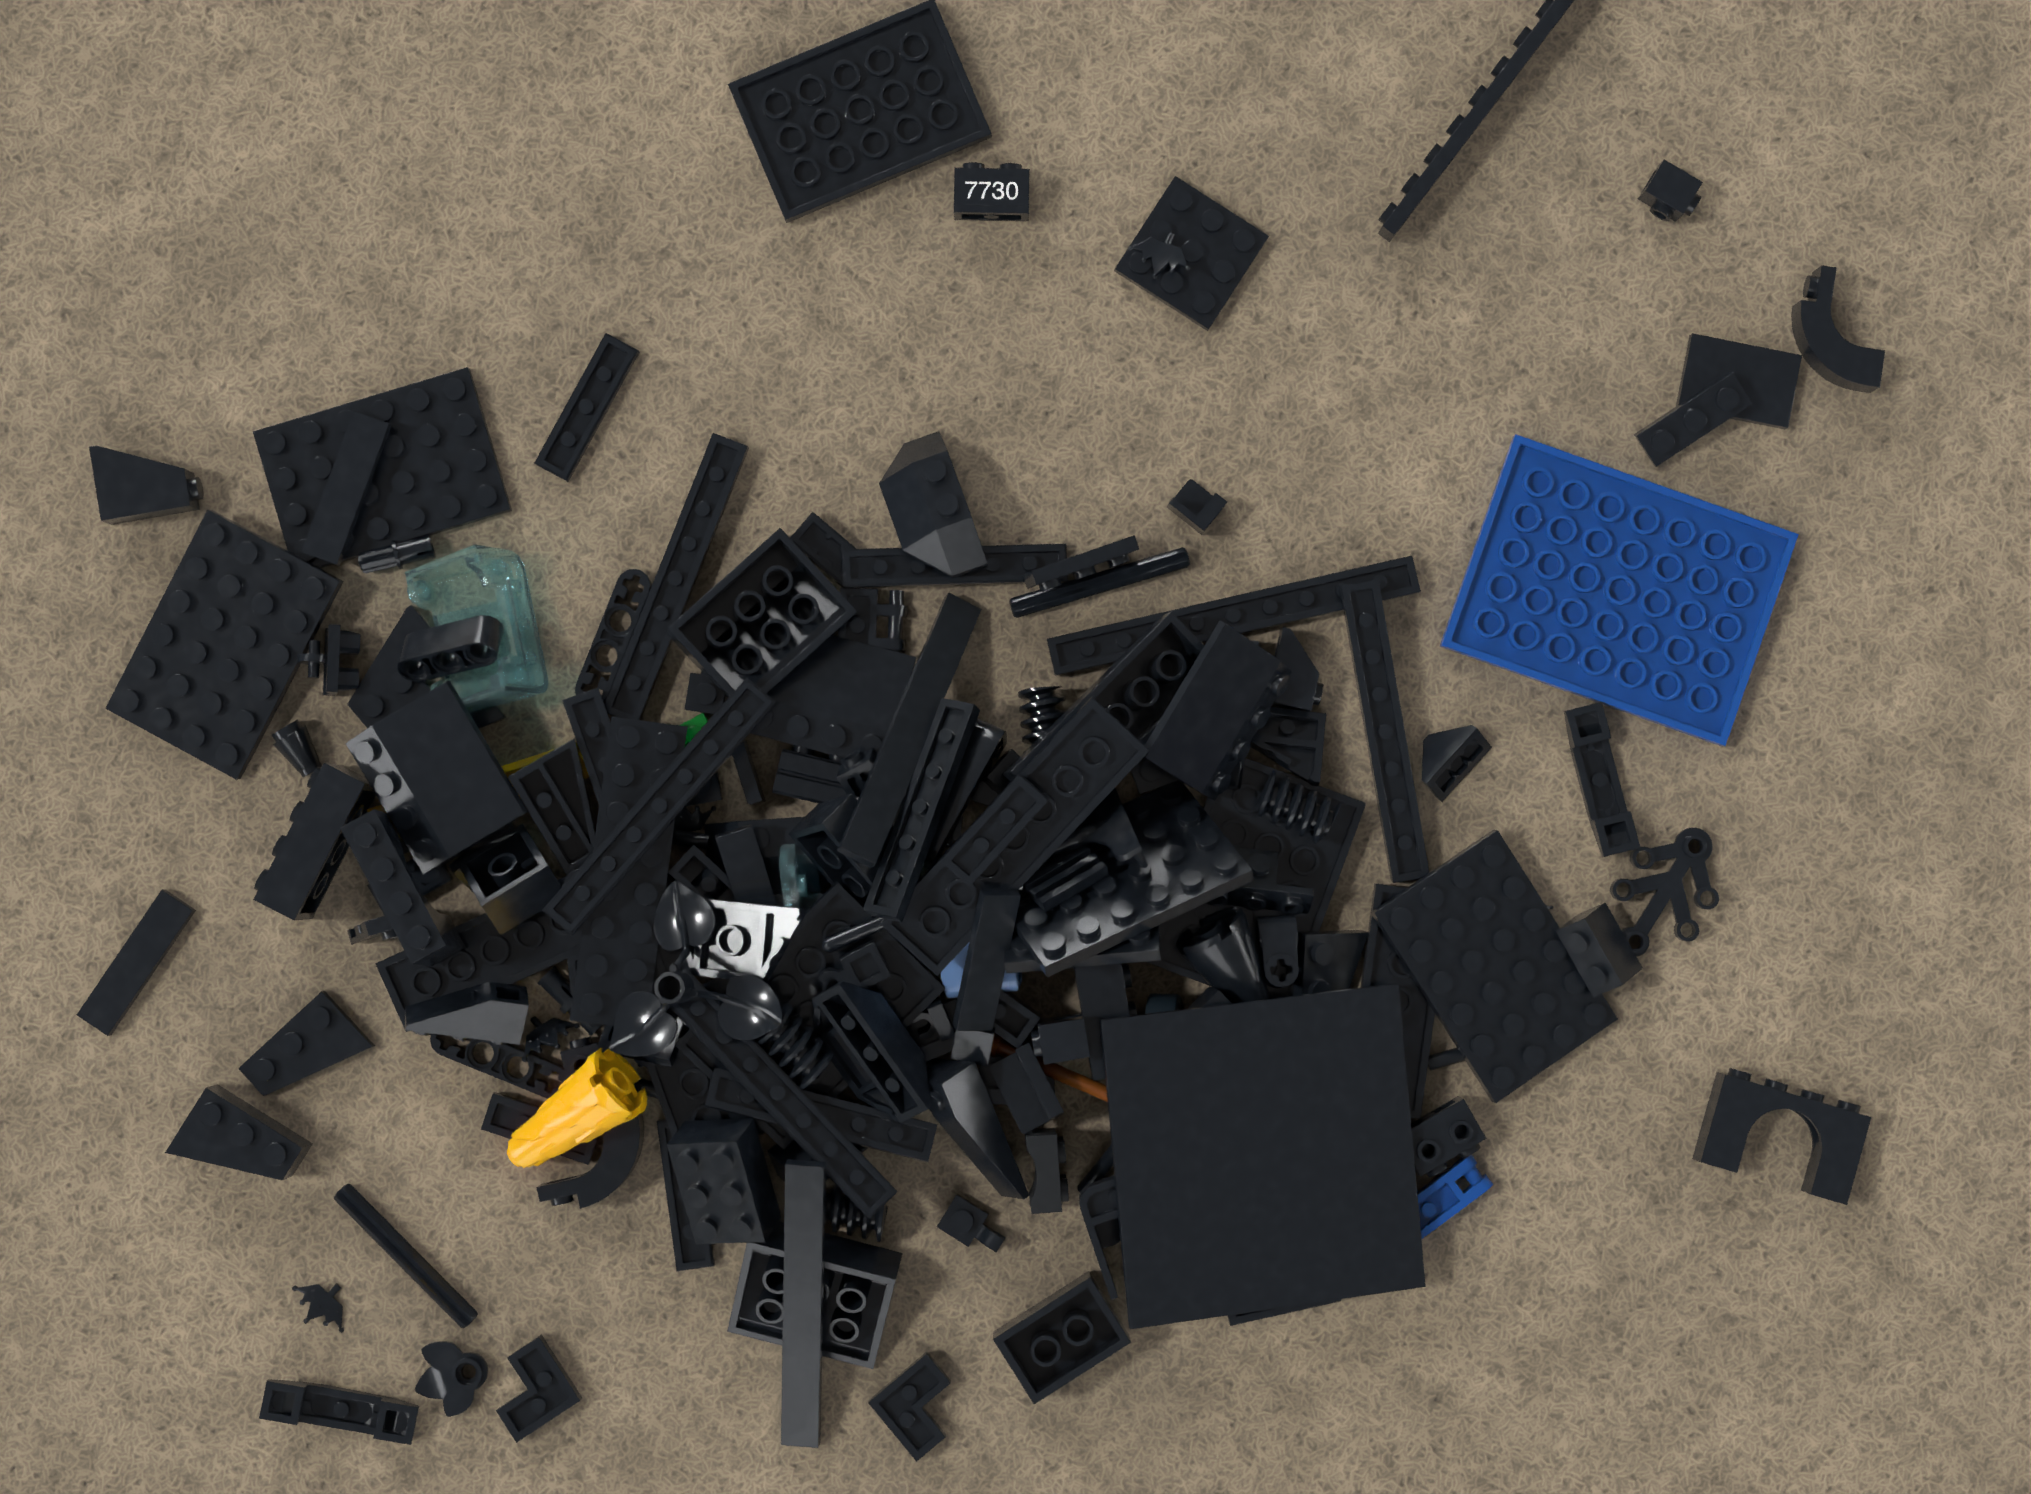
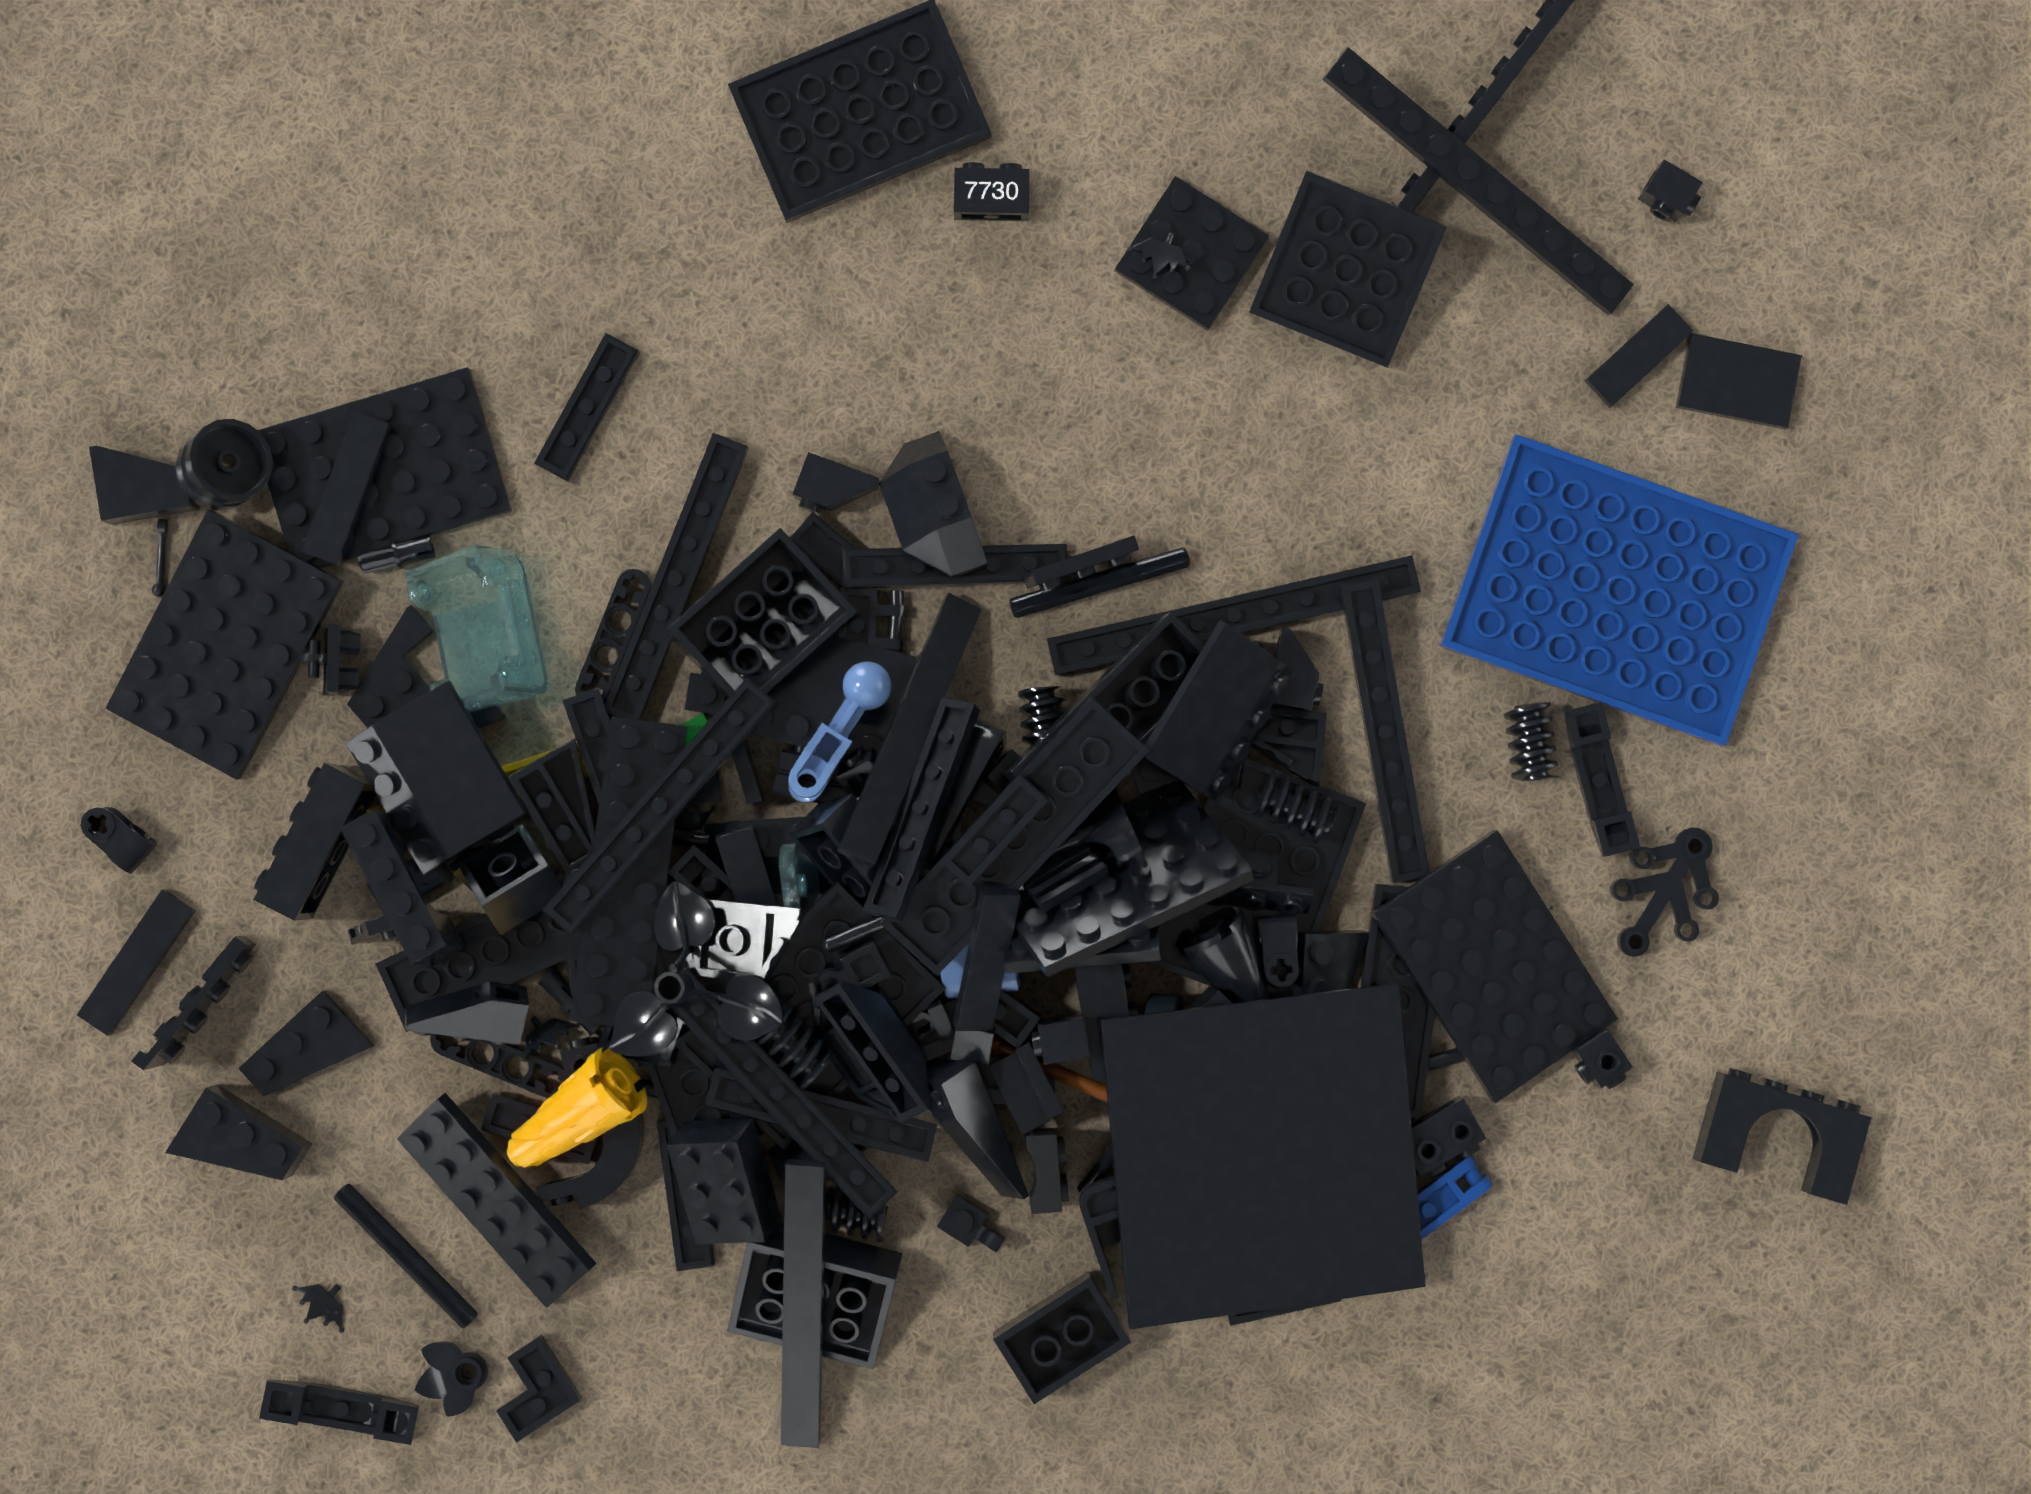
(122, 841): none -> black piece
(159, 588): none -> black hinge
(195, 1003): none -> black wing
(224, 464): none -> black wheel
(297, 747): black cone -> none
(450, 648): black beam -> none
(496, 1200): none -> black plate
(830, 484): none -> black slope
(865, 688): none -> medium blue piece
(902, 1405): black plate -> none
(1196, 506): black panel -> none
(1347, 268): none -> black plate
(1450, 757): black slope -> none
(1477, 181): none -> black plate
(1531, 742): none -> black piece
(1599, 949): black brick -> none
(1601, 1061): none -> black brick
(1639, 356): none -> black tile
(1693, 419): black plate -> none
(1824, 347): black arch -> none

